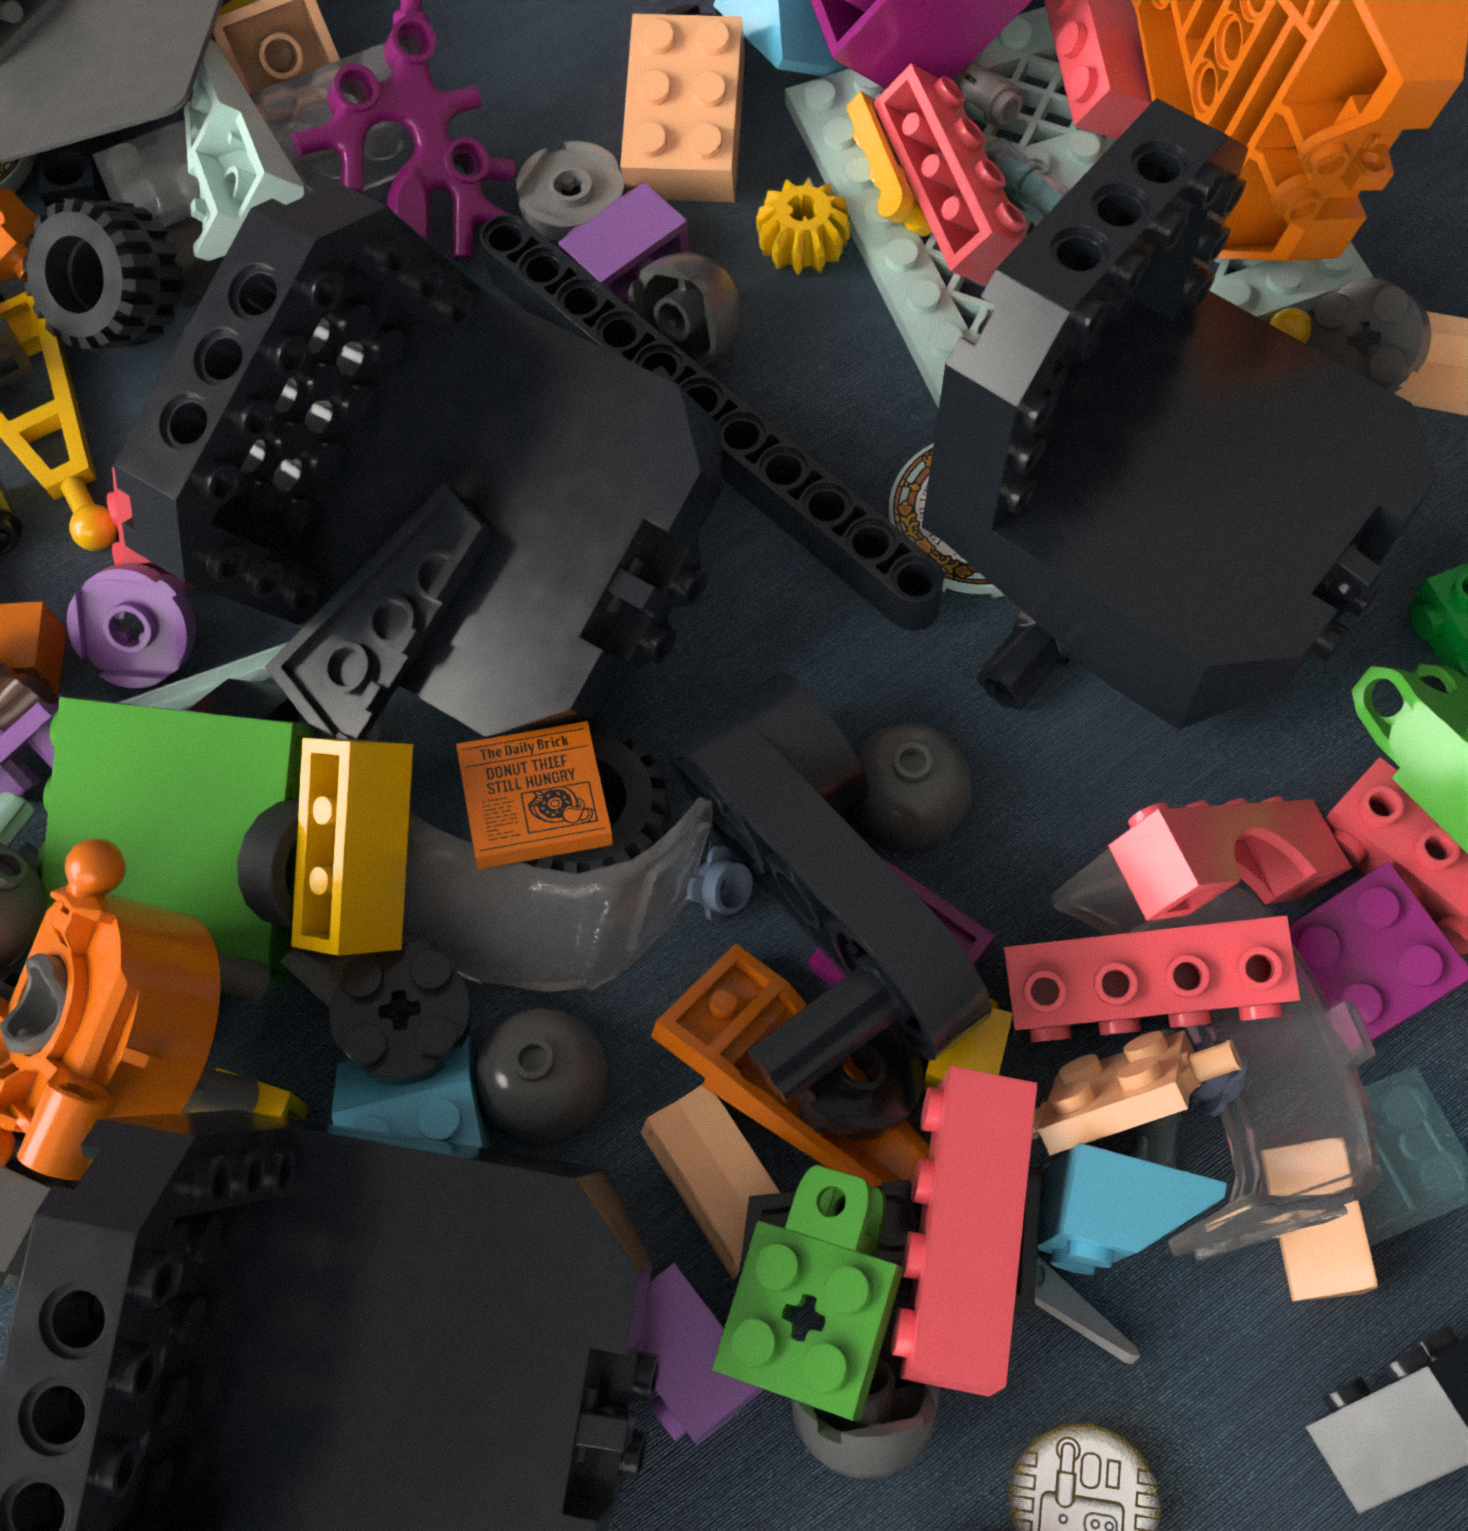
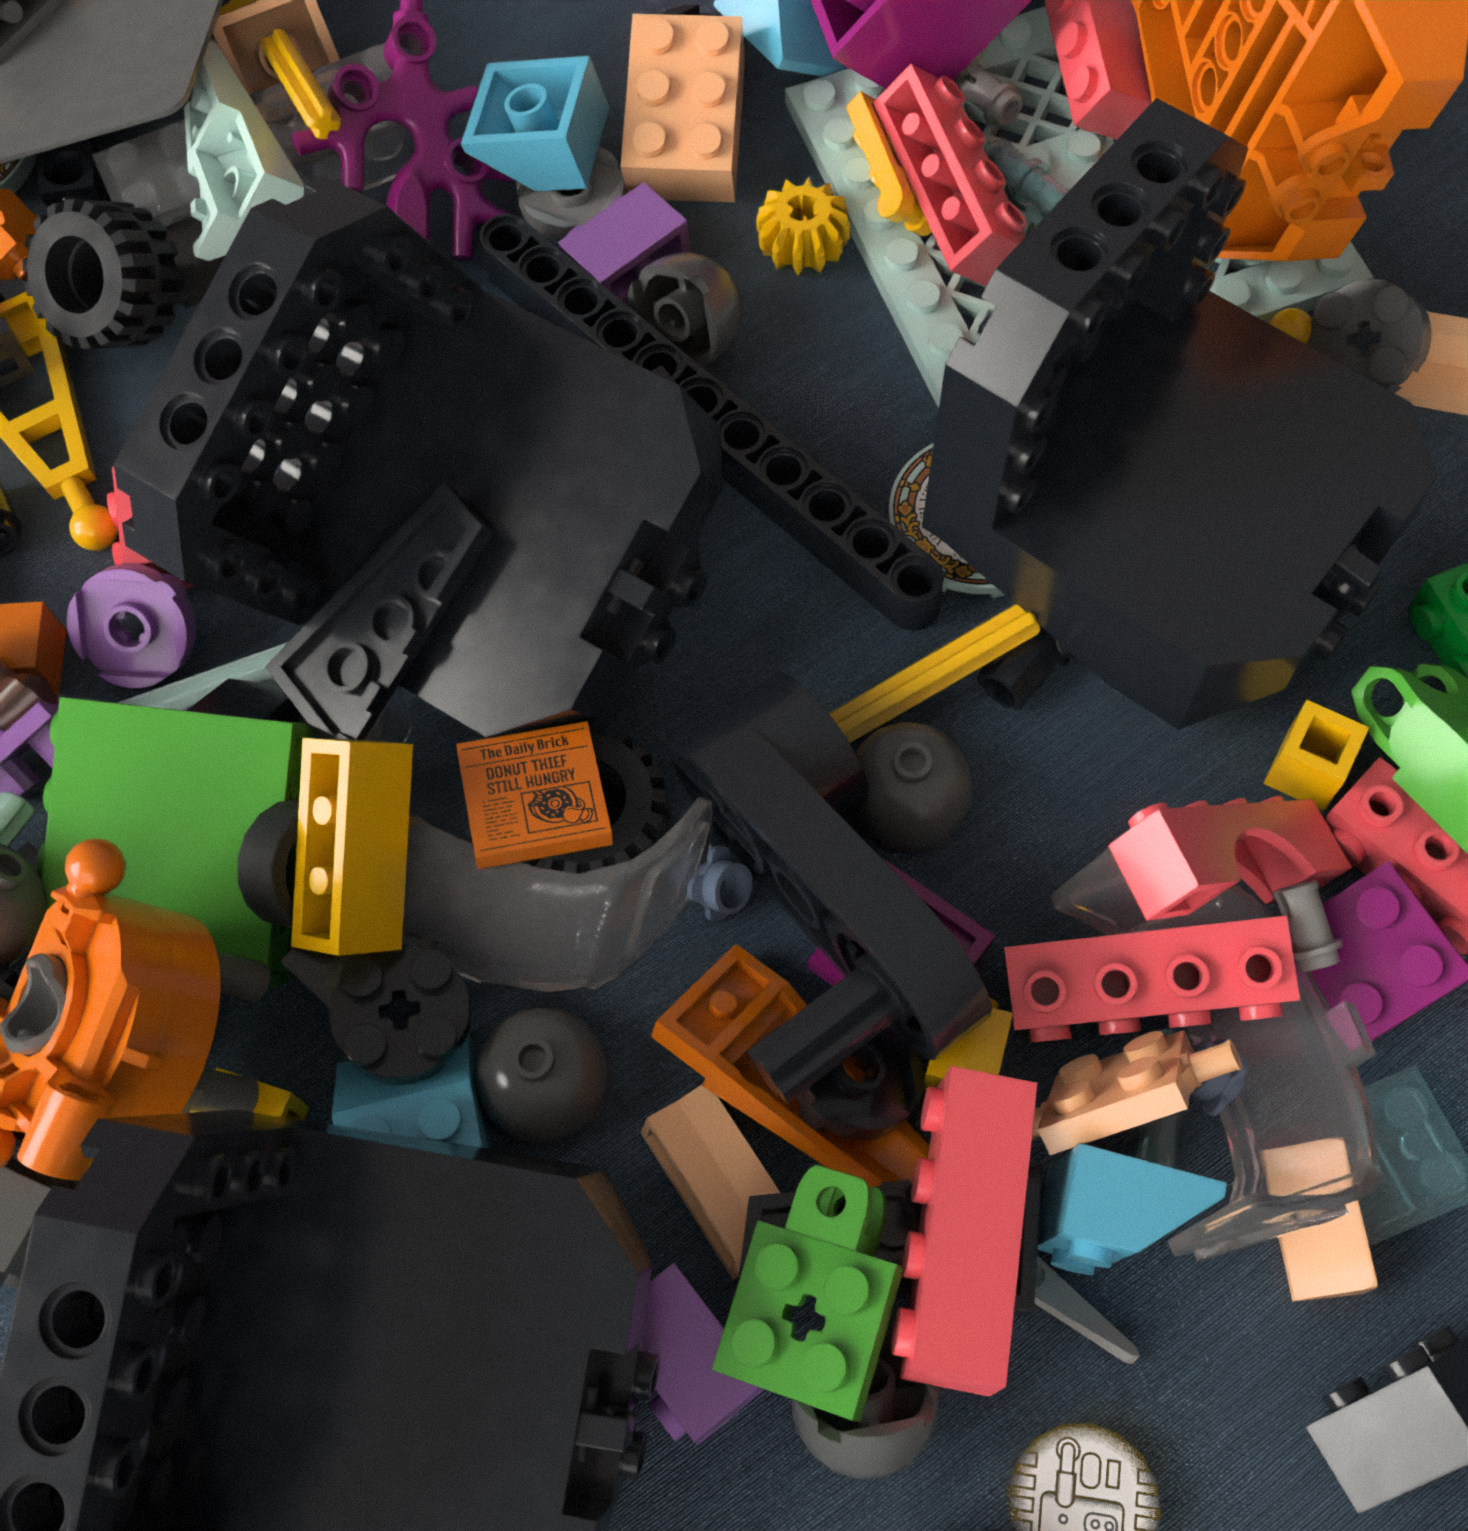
(301, 84): none -> yellow axle
(539, 121): none -> medium azure slope
(935, 672): none -> yellow axle
(1308, 926): none -> light grey pin
(1316, 755): none -> yellow brick

